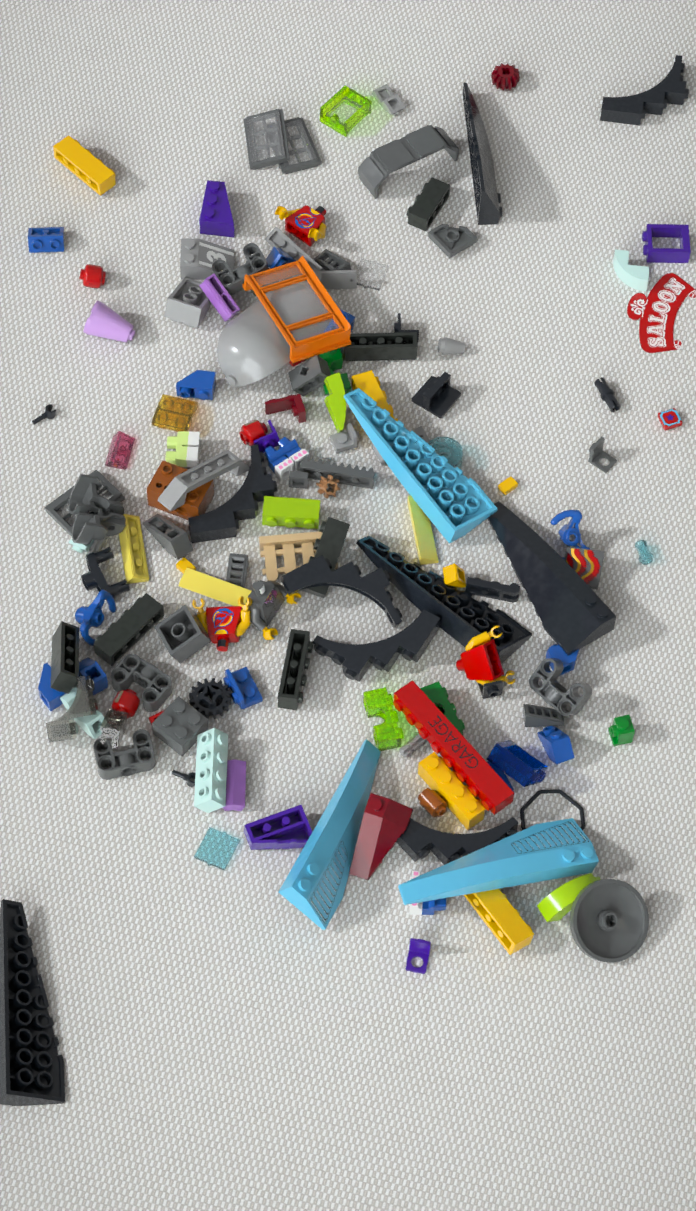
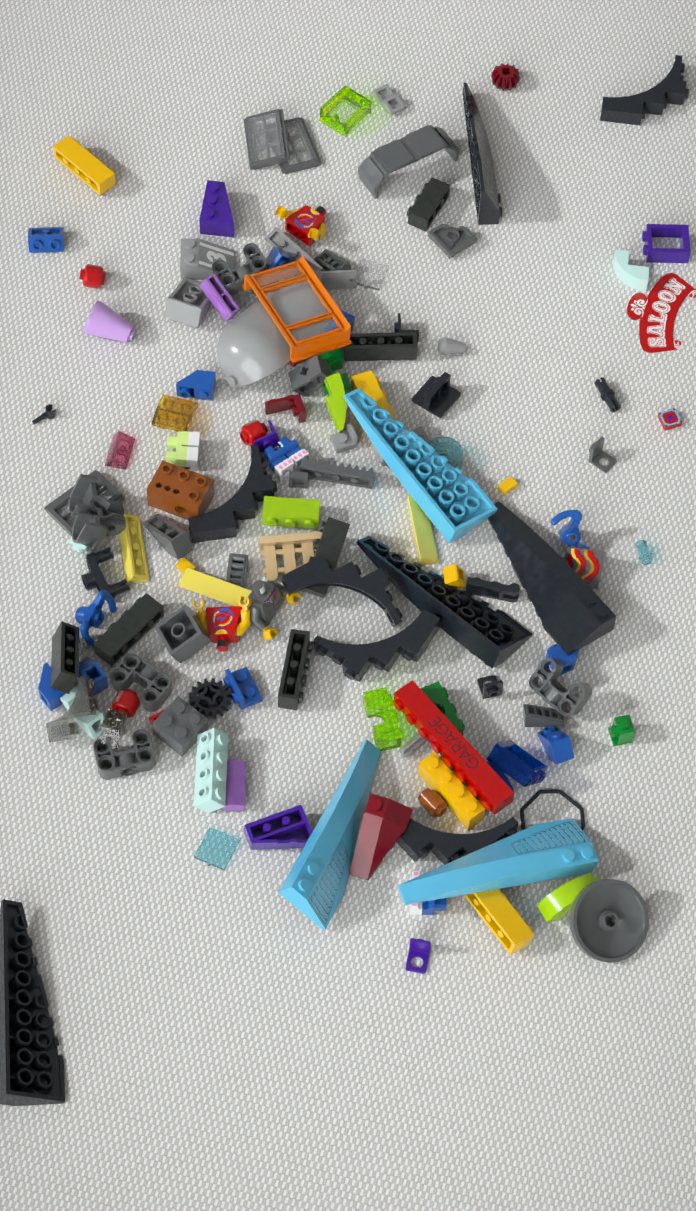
(176, 491): light grey slope -> none
(185, 777): black hand -> none
(332, 486): medium nougat gear -> none
(482, 660): red torso -> none

